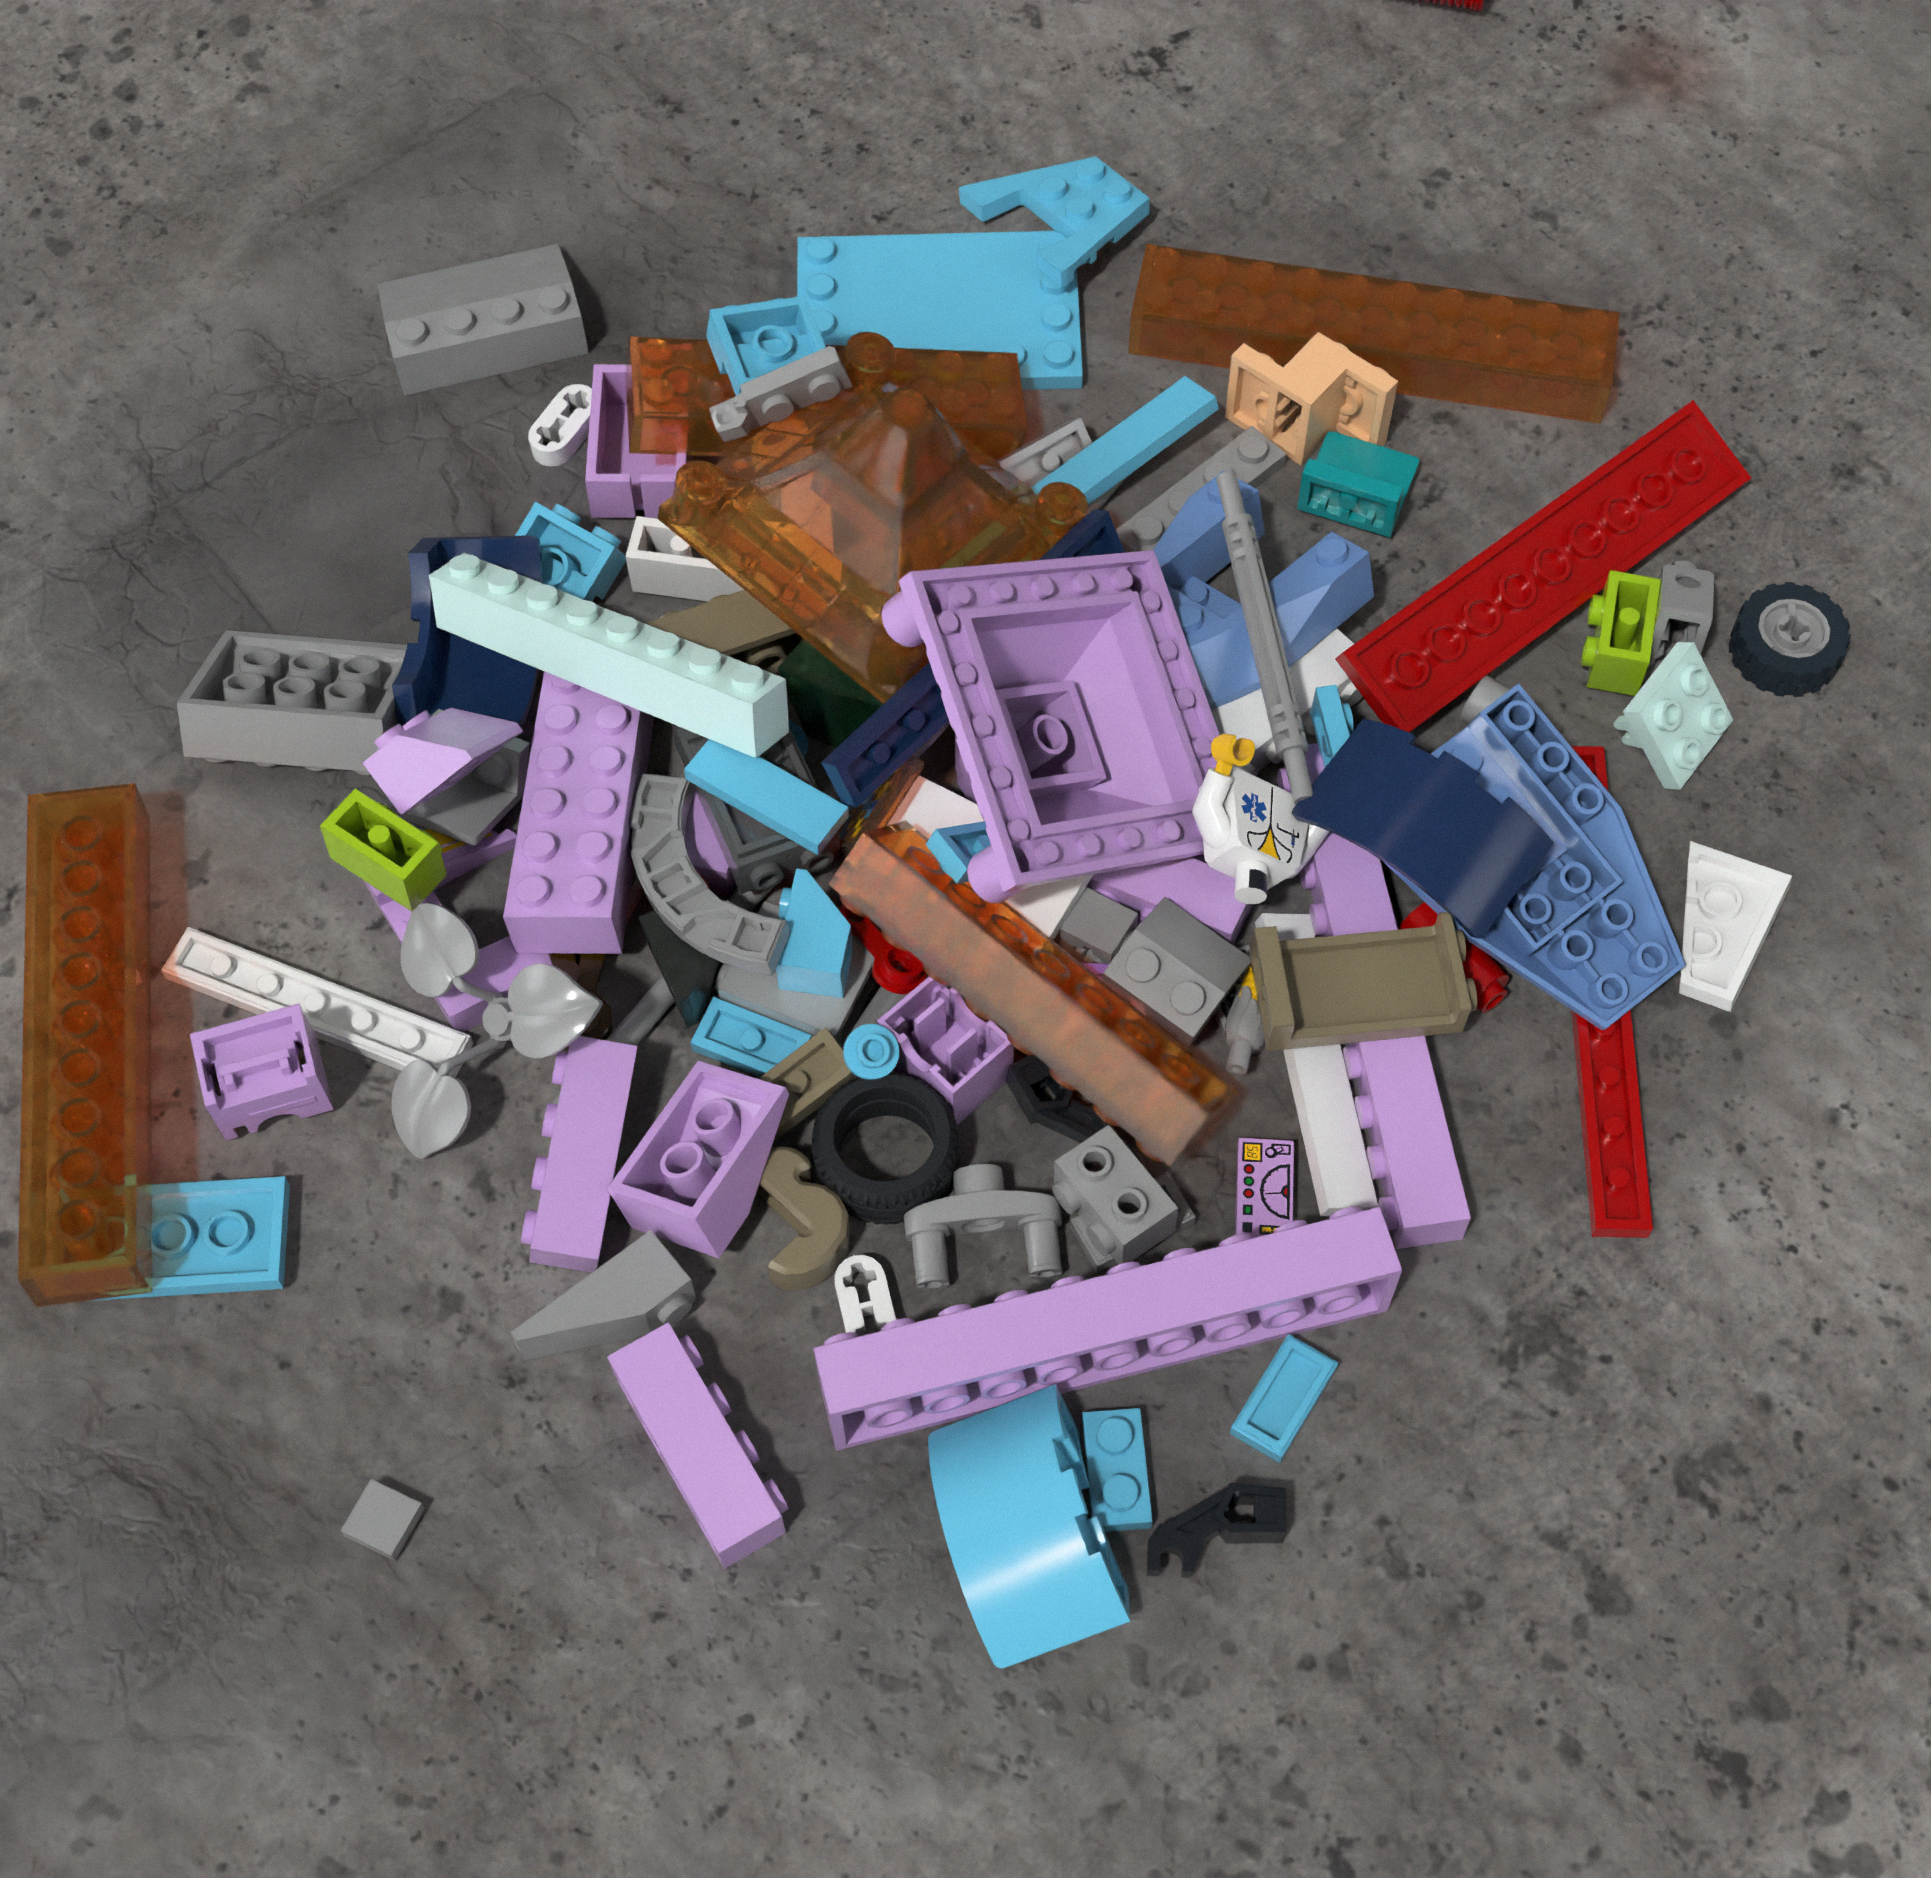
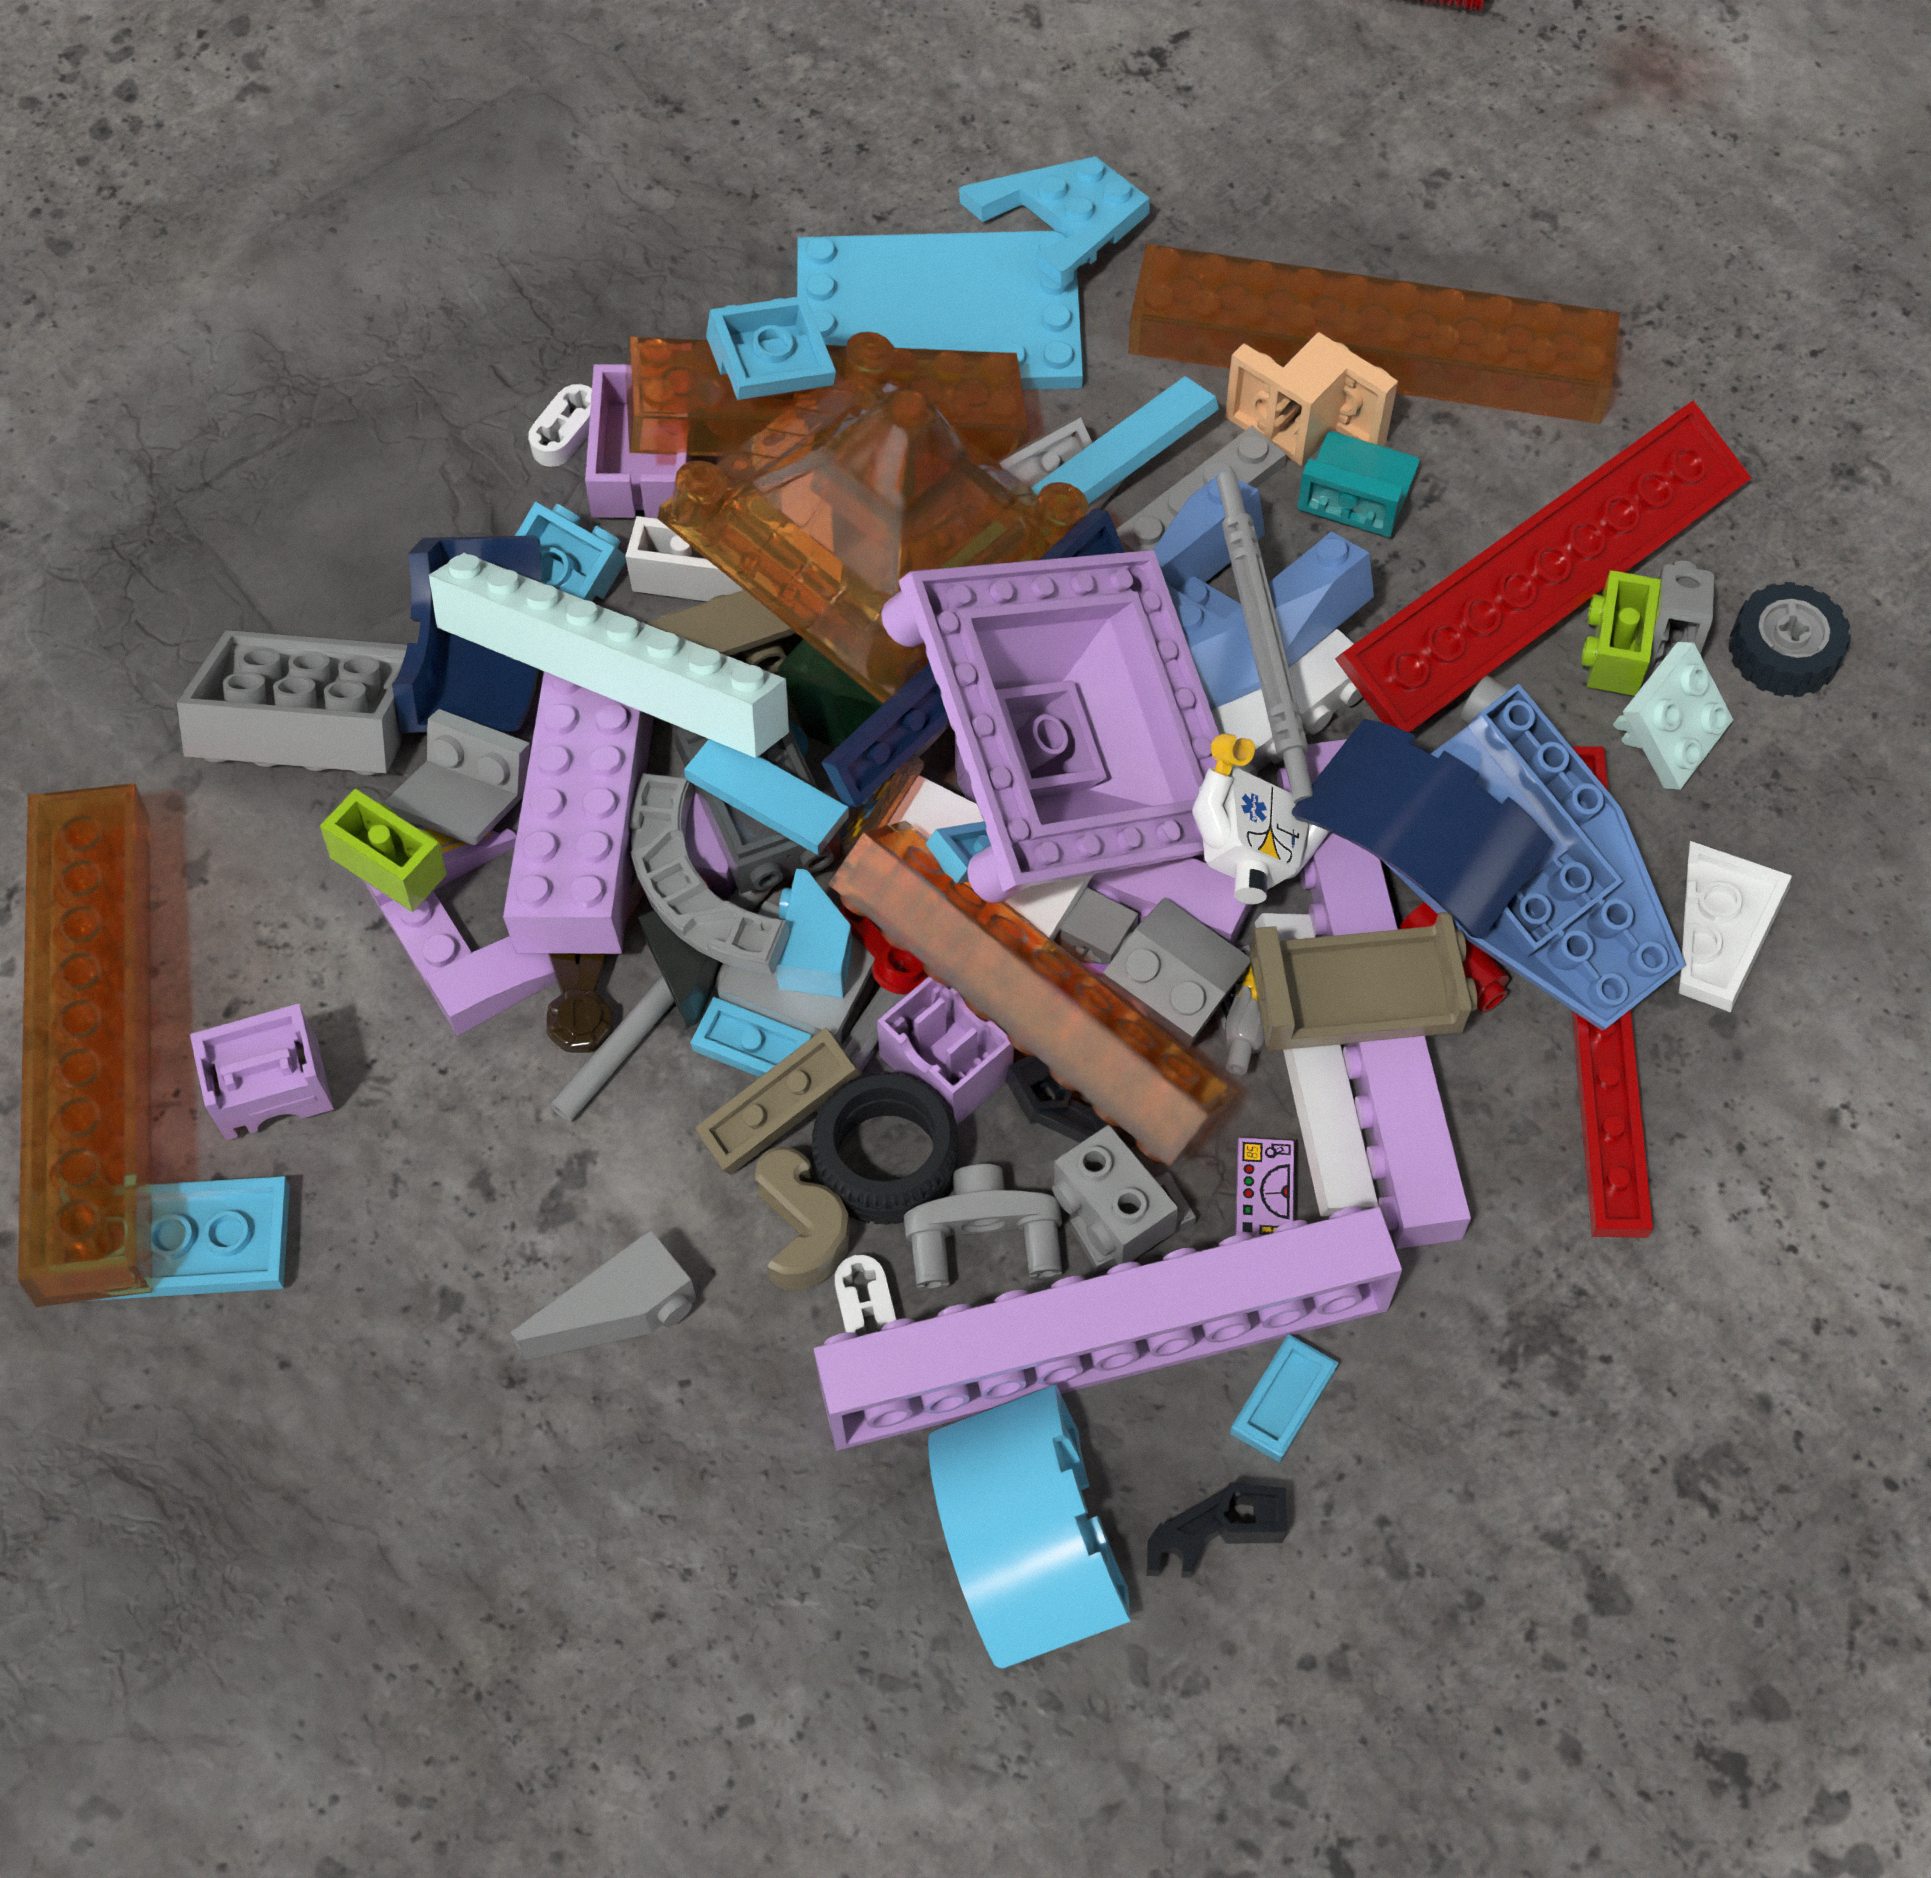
(332, 1010): white tile -> none
(382, 1519): light grey tile -> none
(434, 753): lavender slope -> none
(482, 319): light grey slope -> none
(539, 1016): light grey plant -> none
(581, 1154): lavender brick -> none
(698, 1445): lavender brick -> none
(702, 1159): lavender slope -> none
(781, 393): light grey hinge -> none
(871, 1052): medium azure plate -> none
(1117, 1469): medium azure plate -> none
(1330, 721): medium azure plate -> none

